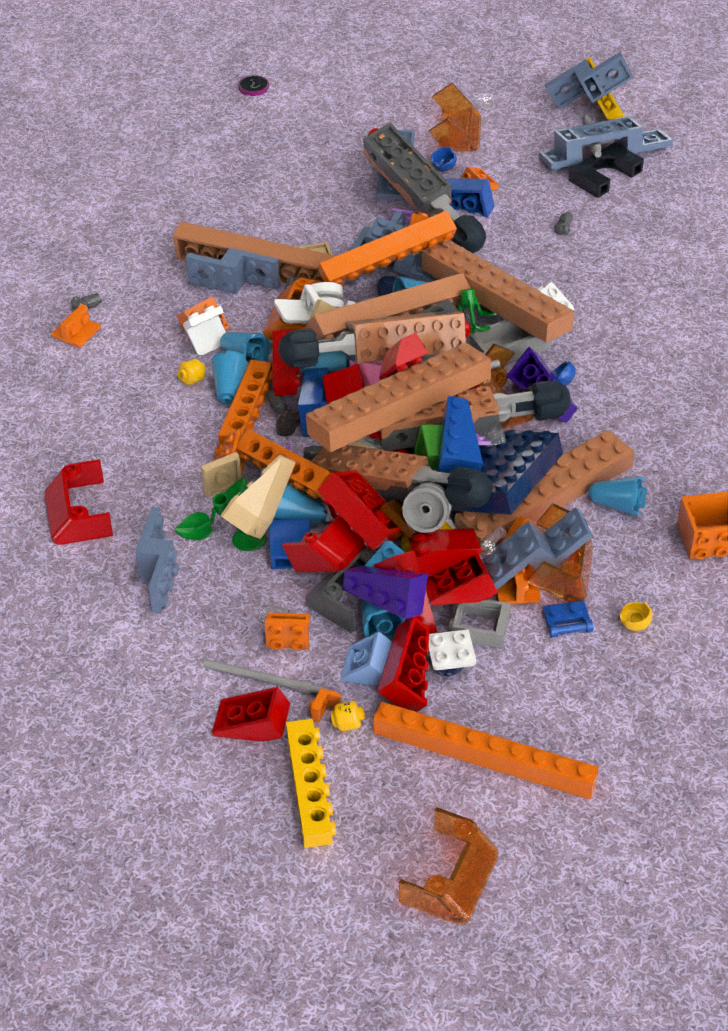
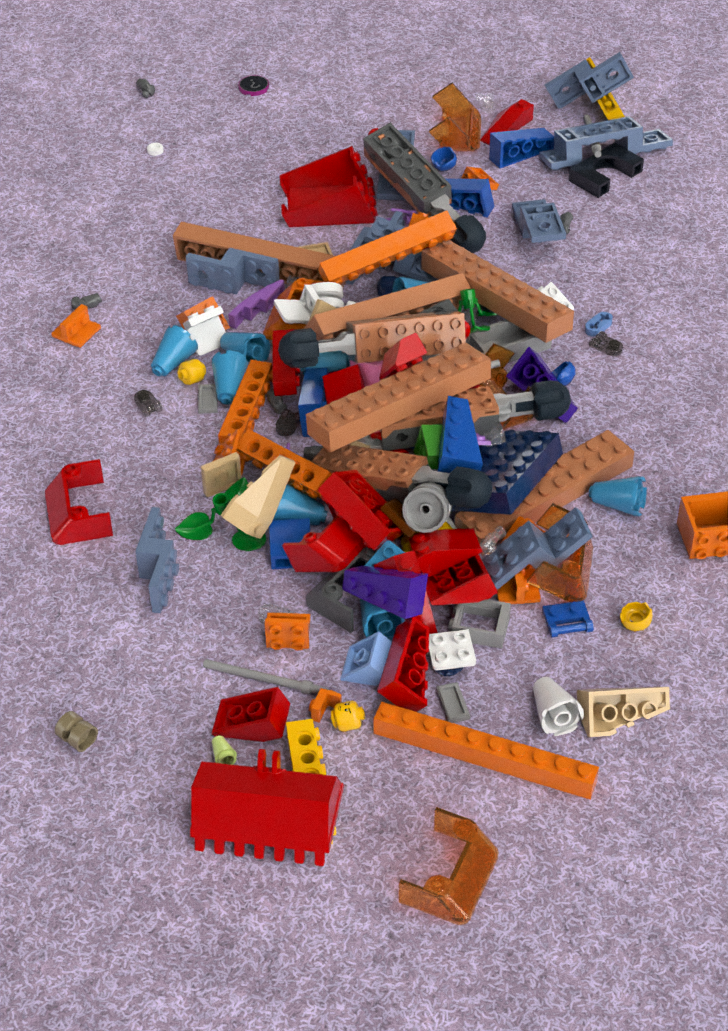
(76, 731): none -> dark tan wheel
(147, 89): none -> dark grey arm
(147, 402): none -> clear smoke plate
(155, 149): none -> white tile
(173, 350): none -> dark azure cone
(207, 399): none -> light grey tile
(223, 751): none -> yellowish green cone
(259, 301): none -> medium lavender slope
(264, 809): none -> red piece
(329, 192): none -> red windscreen
(453, 702): none -> light grey tile
(510, 119): none -> red wedge
(518, 145): none -> blue wedge
(538, 221): none -> sand blue bracket
(556, 707): none -> white cone
(596, 322): none -> medium blue beam
(610, 347): none -> clear smoke plate
(614, 707): none -> tan wedge

